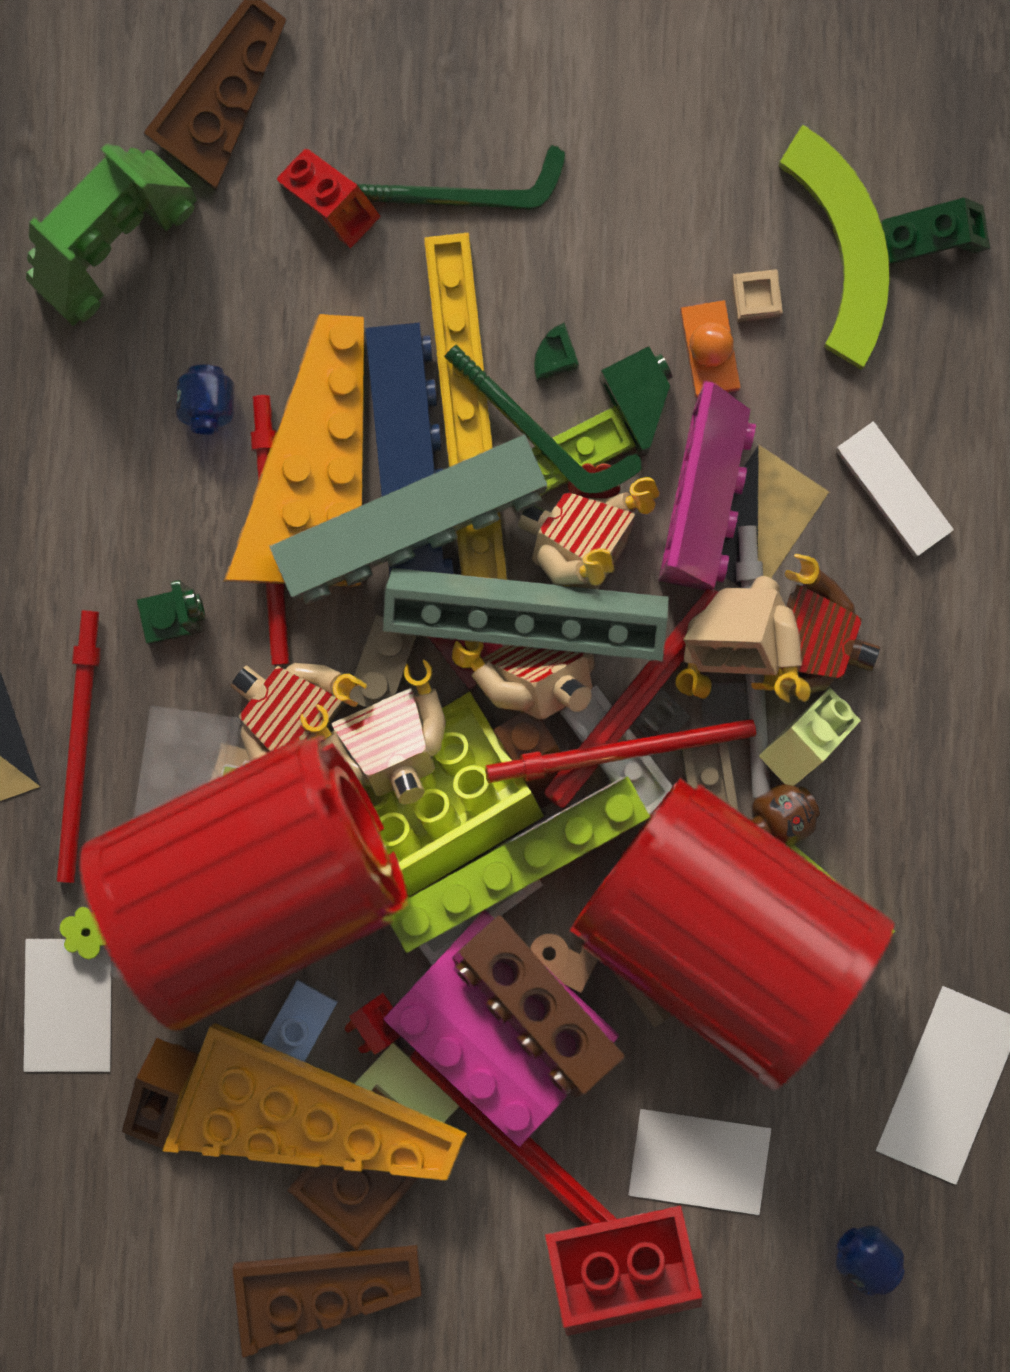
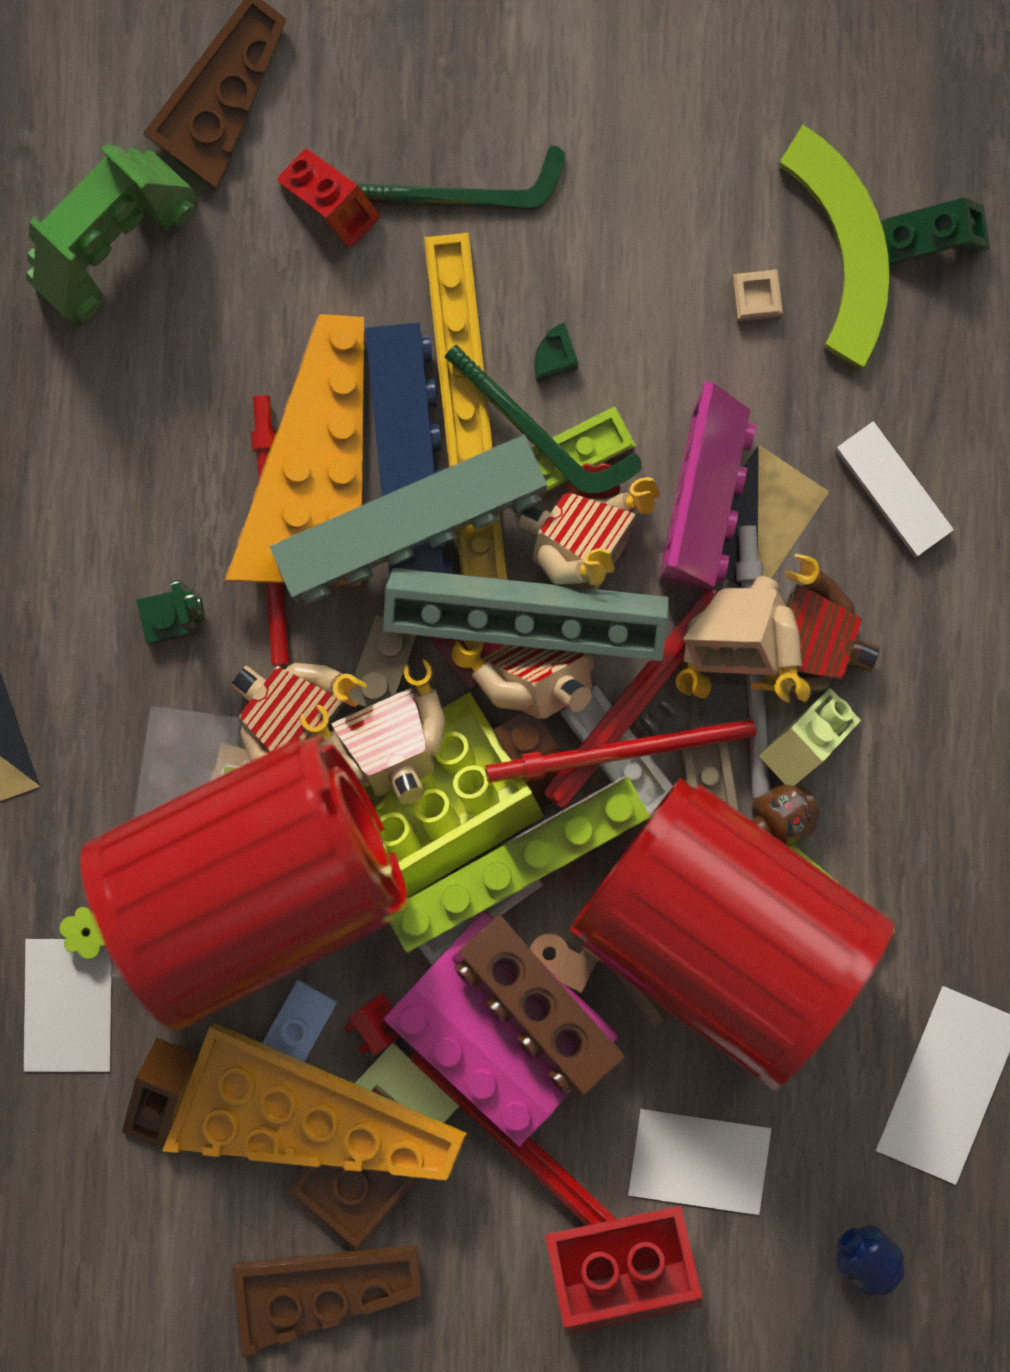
(85, 658): red bar -> none
(205, 399): clear blue head -> none
(638, 392): dark green slope -> none
(710, 346): orange tile -> none

